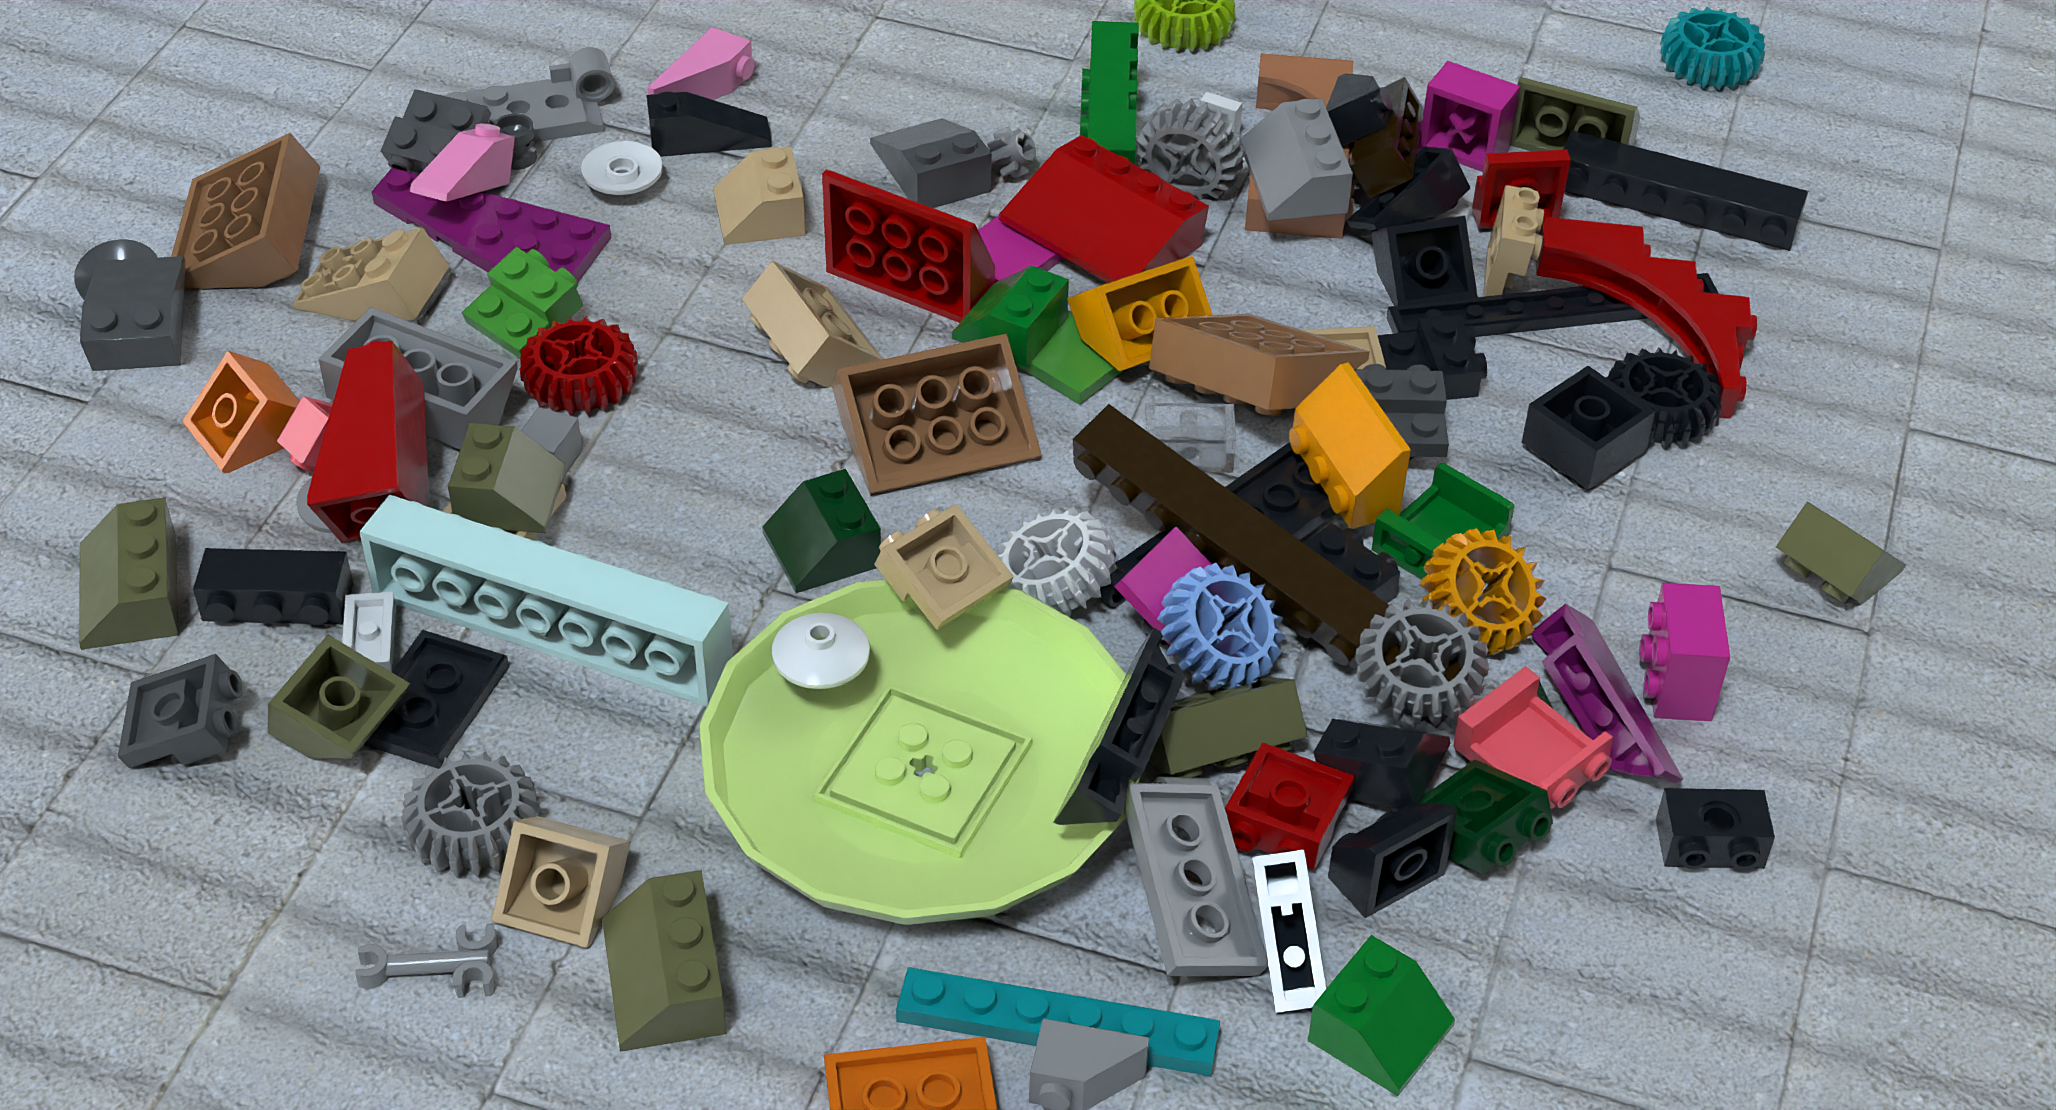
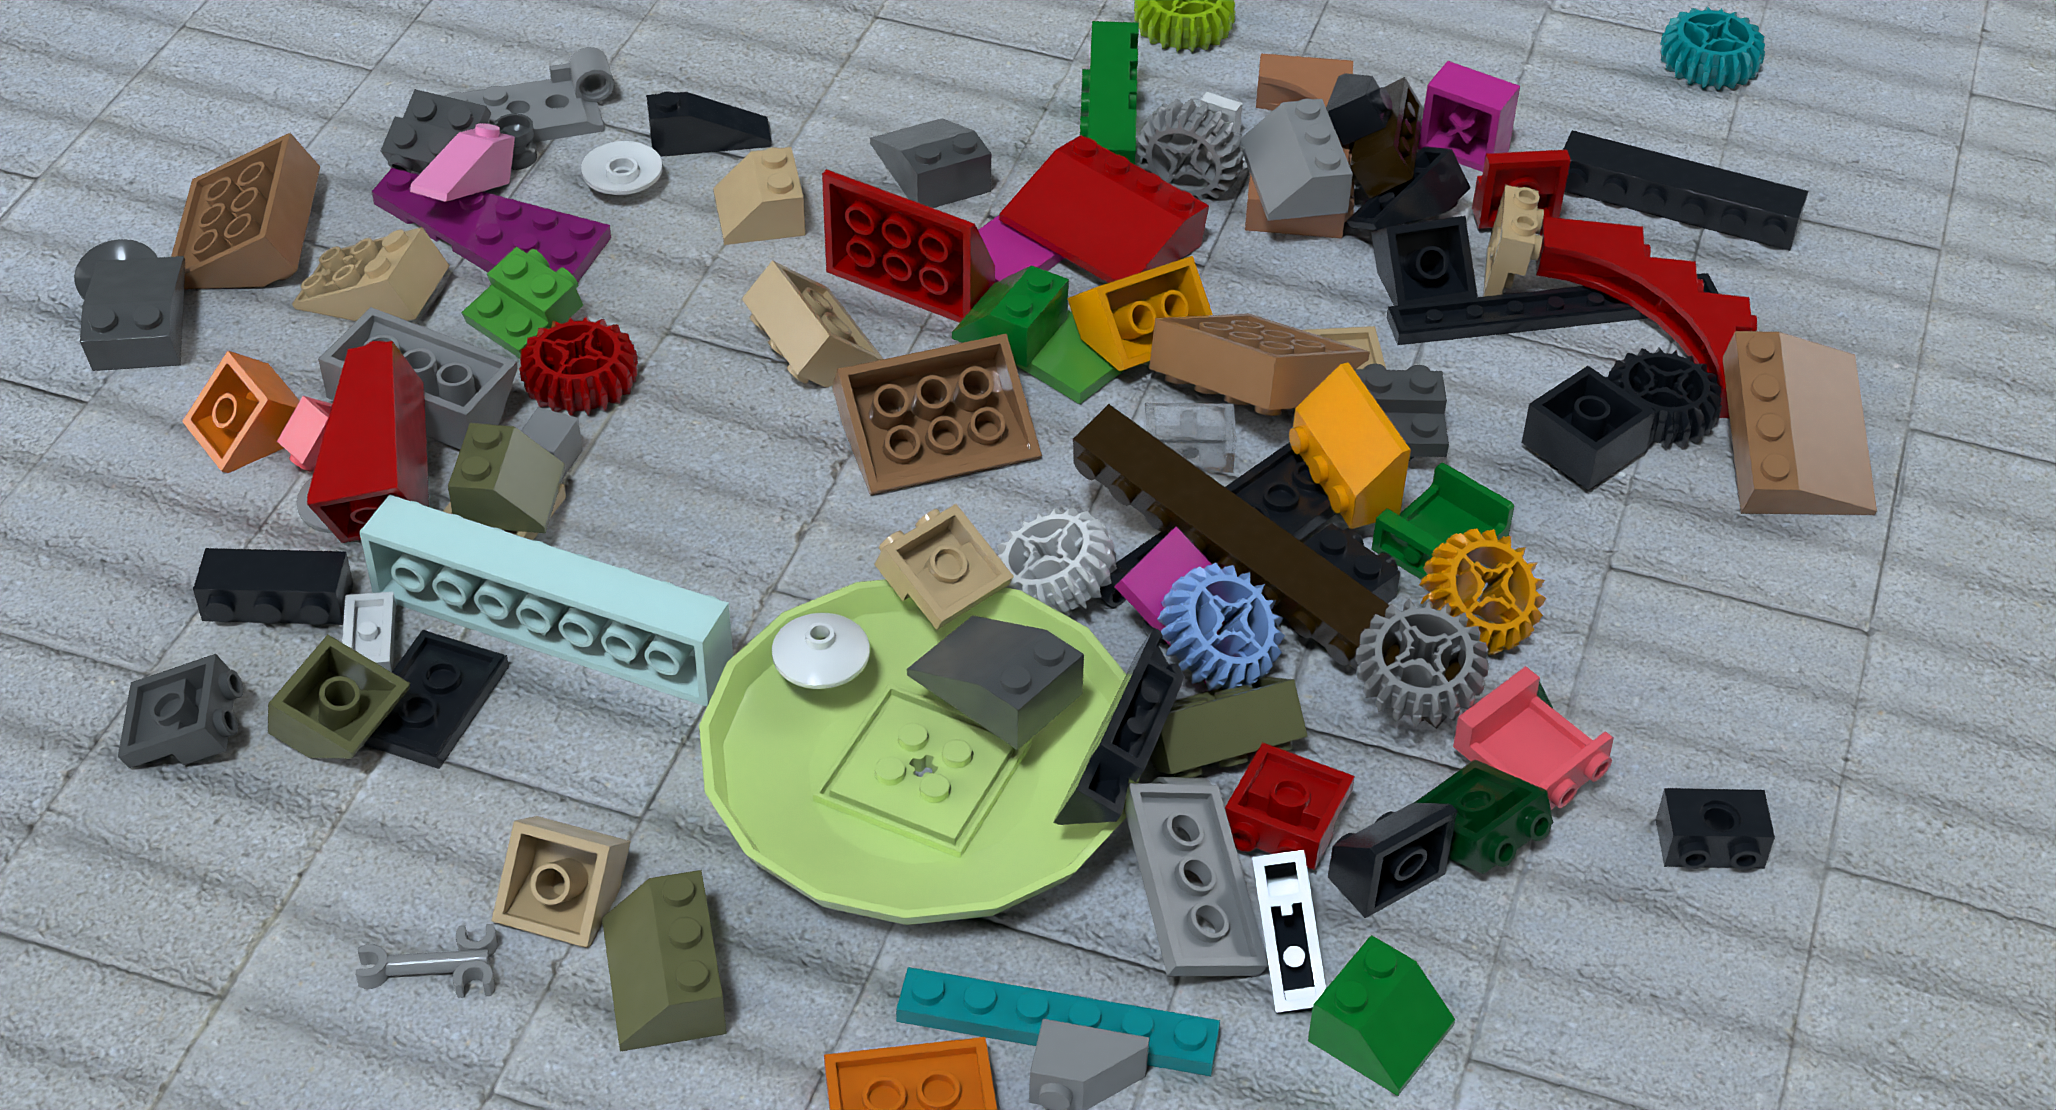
(129, 576): olive slope -> none
(467, 812): light grey gear -> none
(709, 67): bright pink slope -> none
(824, 532): dark green slope -> none
(1003, 676): none -> dark grey slope
(1011, 152): light grey gear -> none
(1388, 762): black slope -> none
(1443, 346): black plate -> none
(1550, 113): olive slope -> none
(1602, 695): magenta wedge -> none
(1685, 652): dark pink brick -> none
(1797, 427): none -> medium nougat slope
(1837, 555): olive slope -> none

